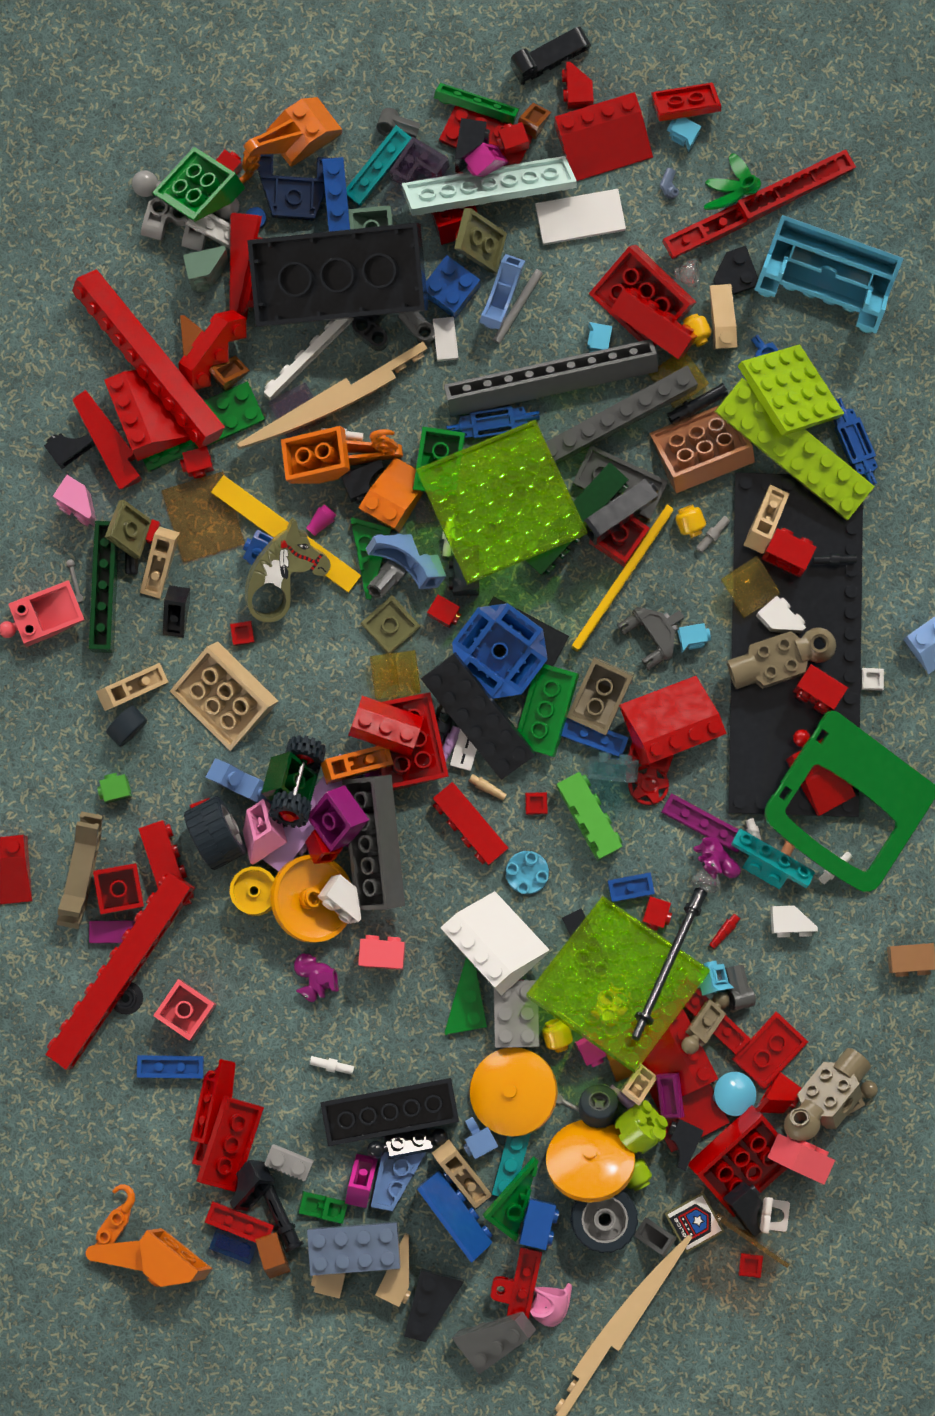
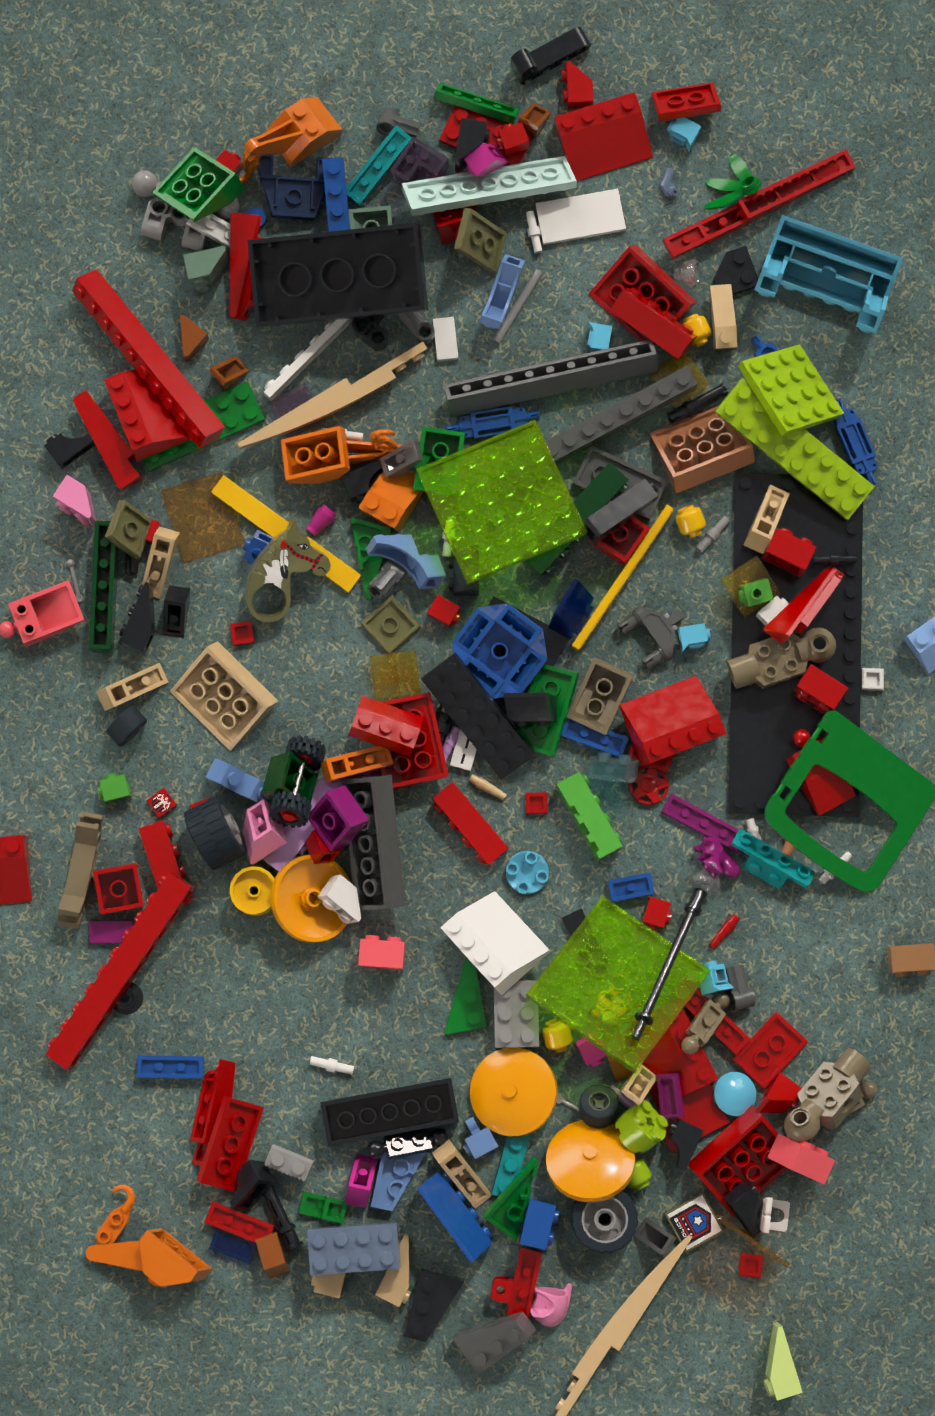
(141, 624): none -> black slope
(161, 802): none -> red tile
(185, 1010): coral brick -> none
(197, 462): red brick -> none
(212, 347): red brick -> none
(319, 974): magenta animal -> none
(402, 460): none -> flat silver slope
(451, 286): blue brick -> none
(531, 708): none -> black slope
(534, 232): none -> white bar
(572, 610): none -> clear blue slope
(755, 592): none -> bright green brick
(780, 1369): none -> yellowish green slope
(790, 920): white slope -> none
(805, 606): none -> red wedge

